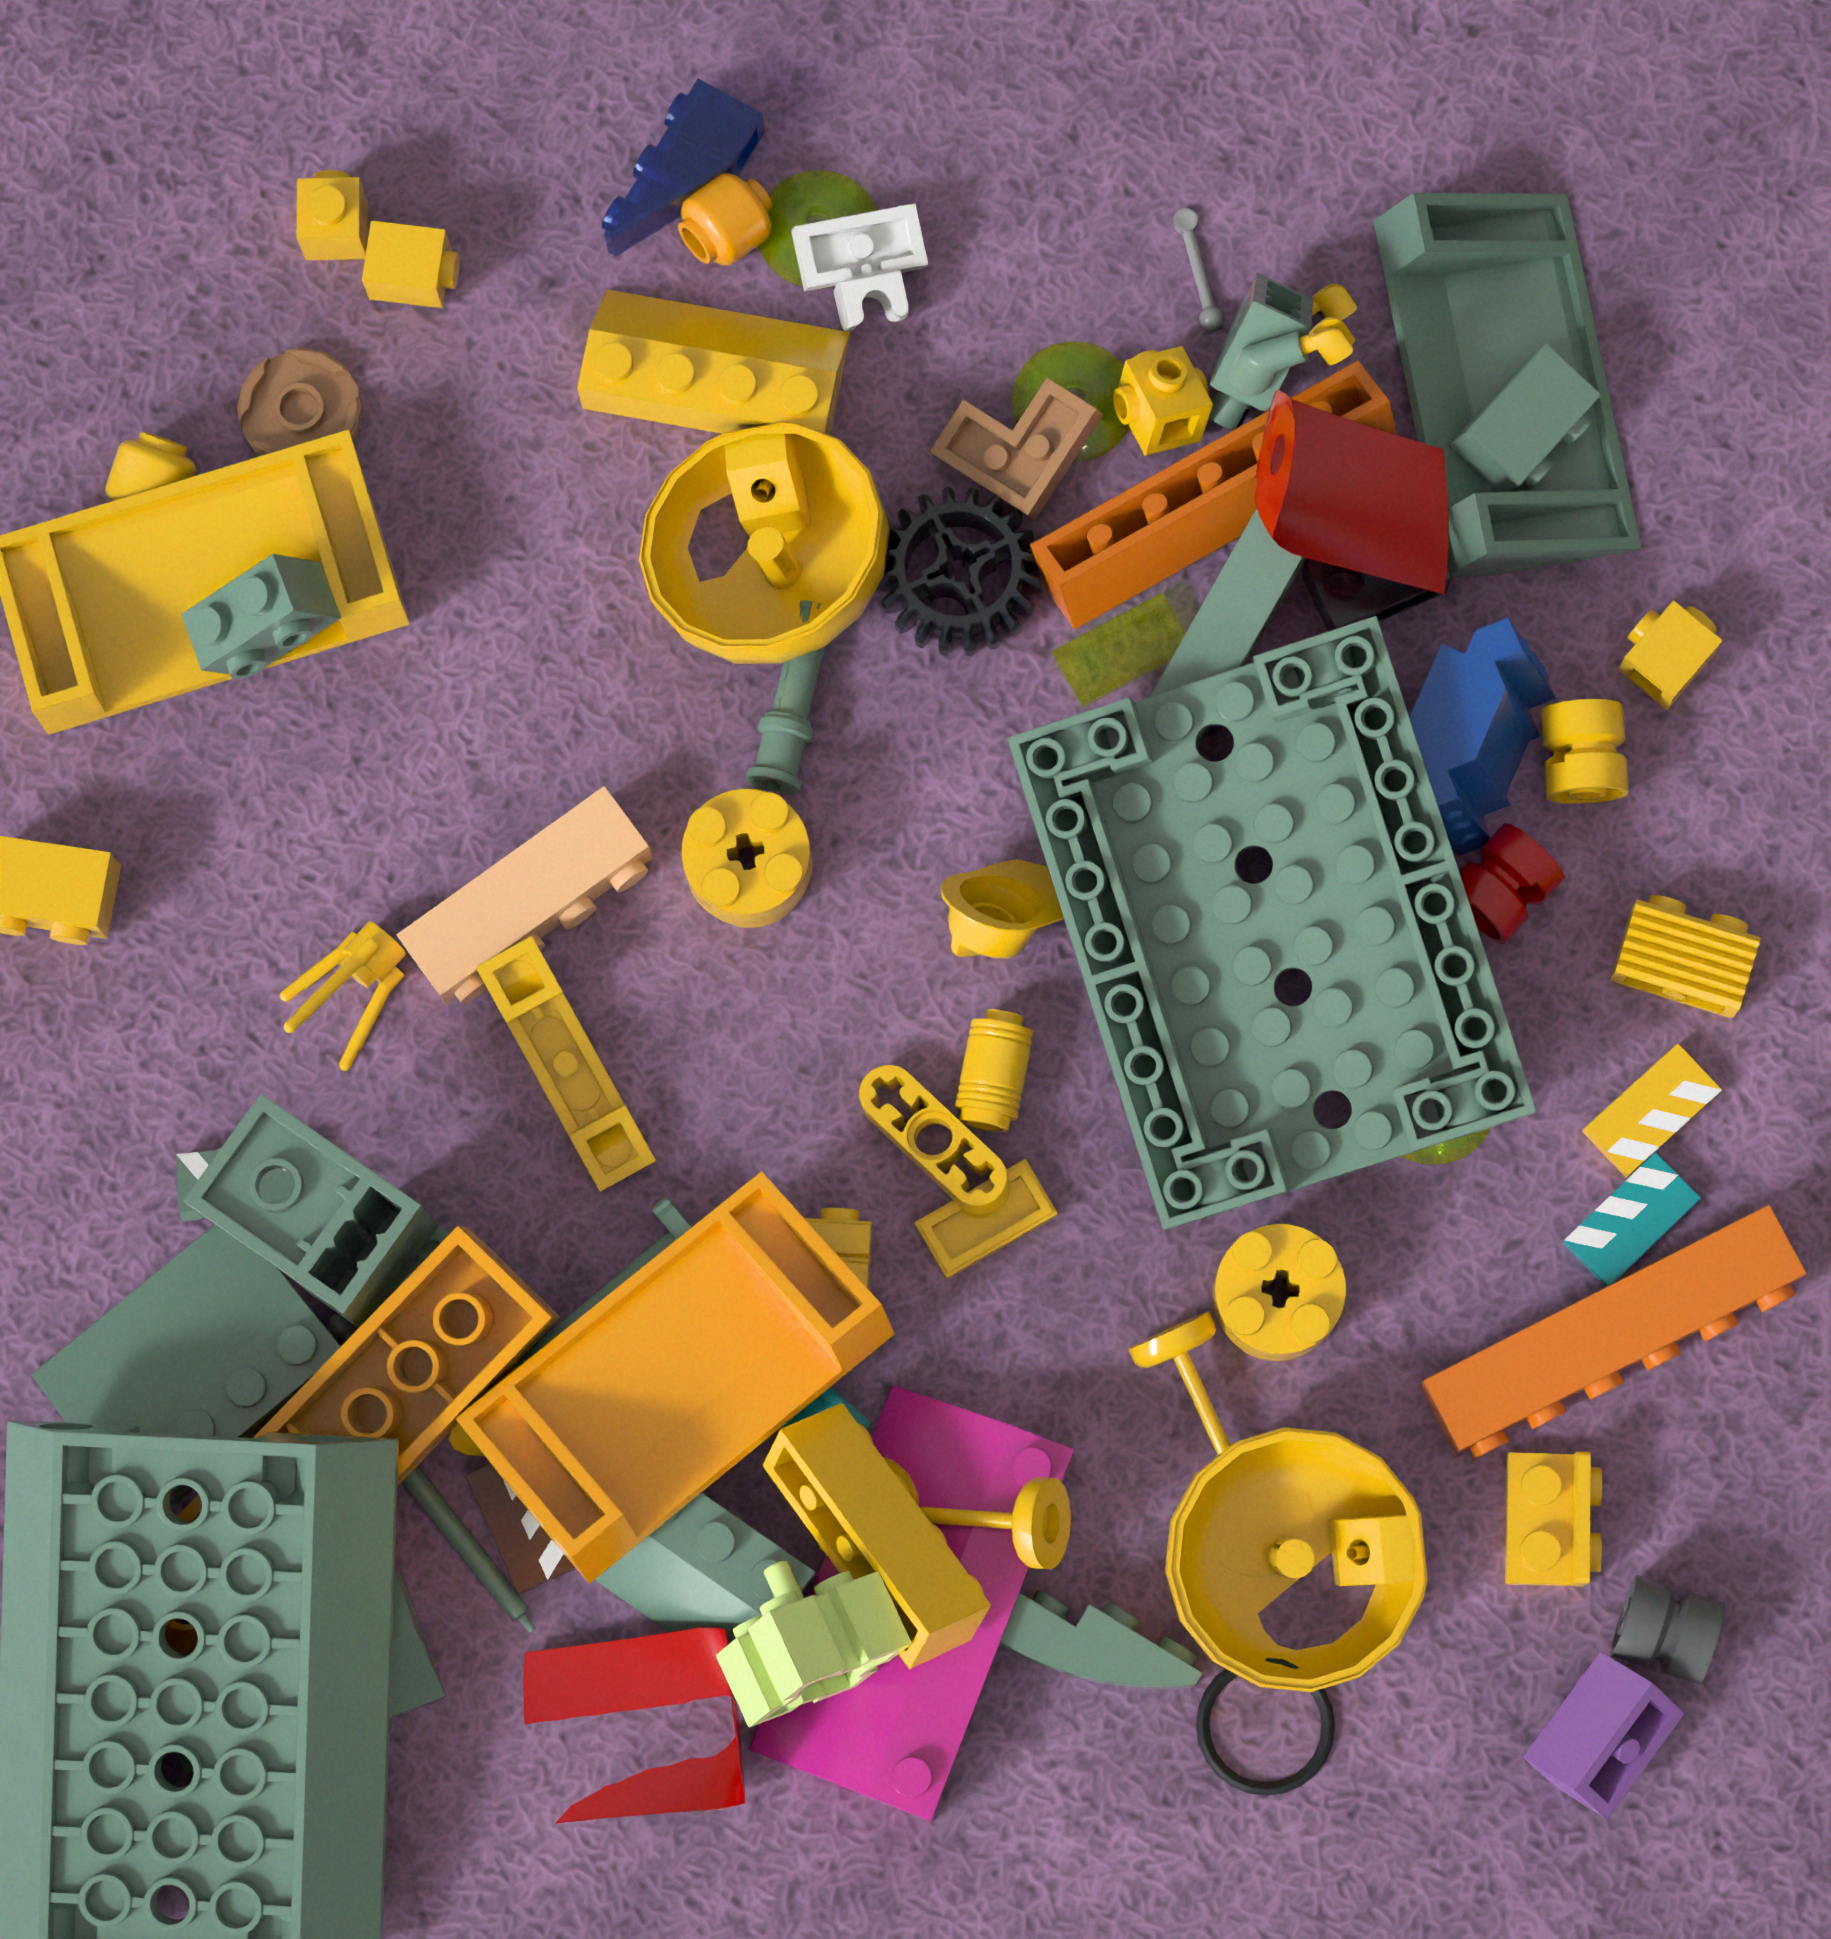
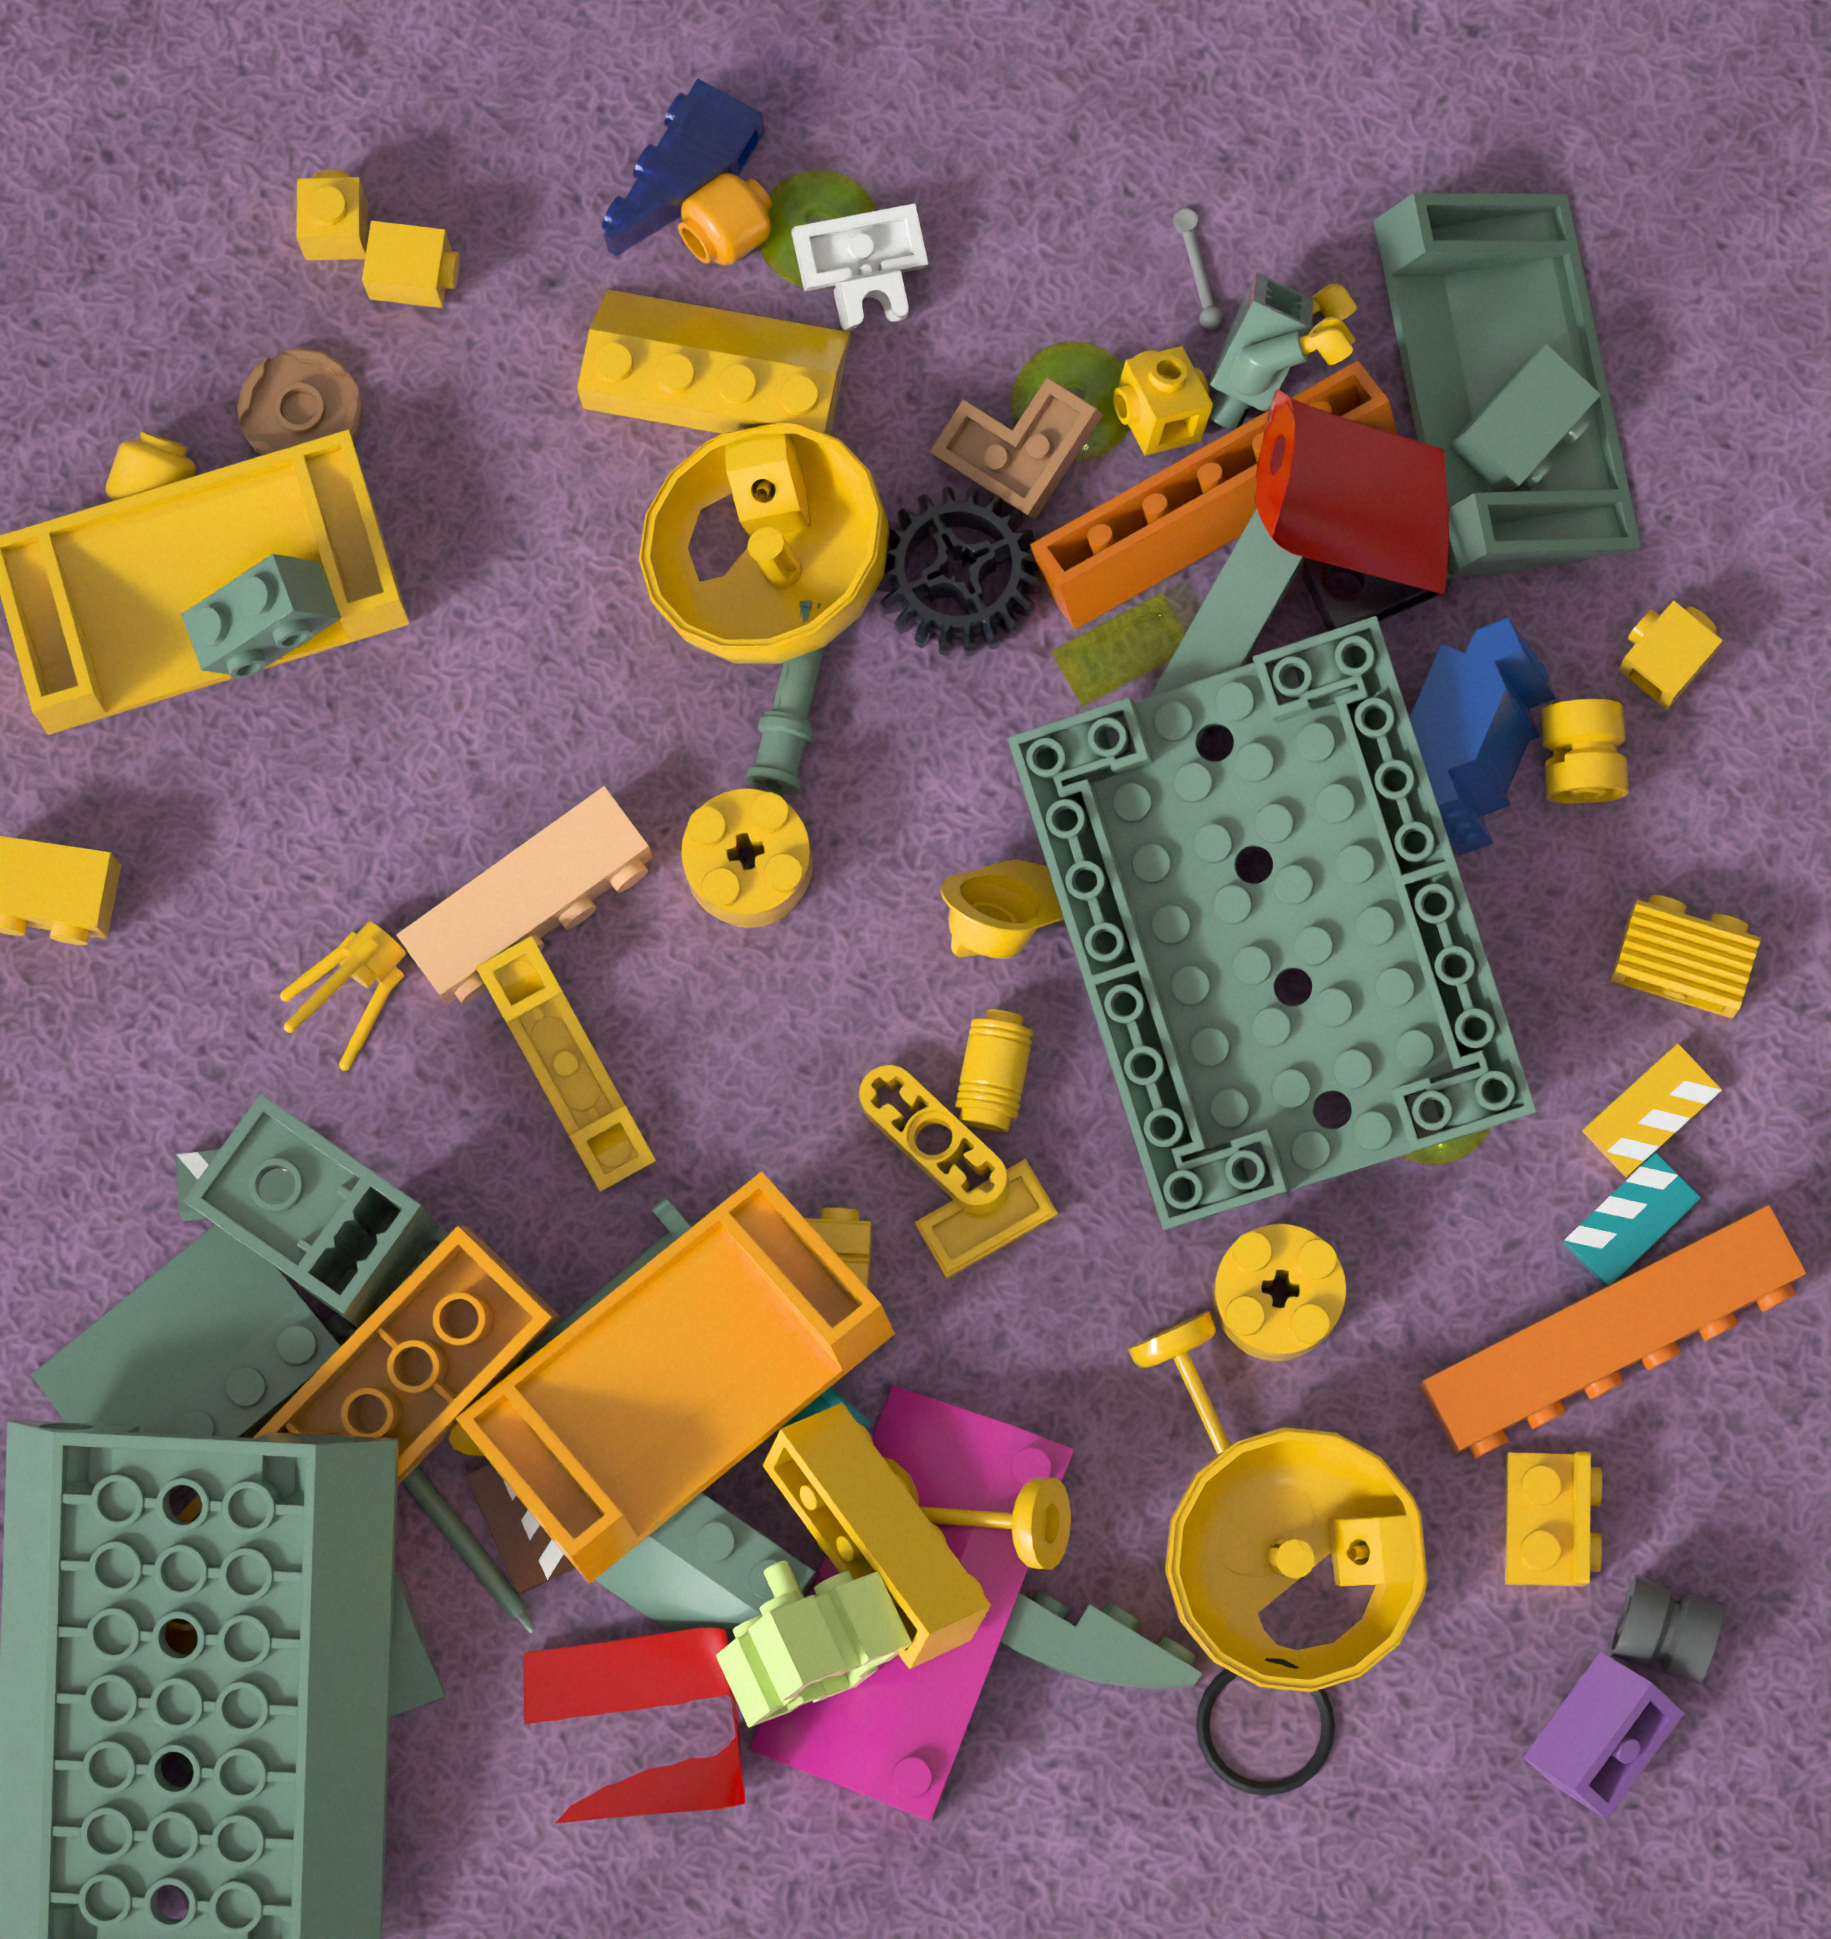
(1508, 878): red wheel -> none

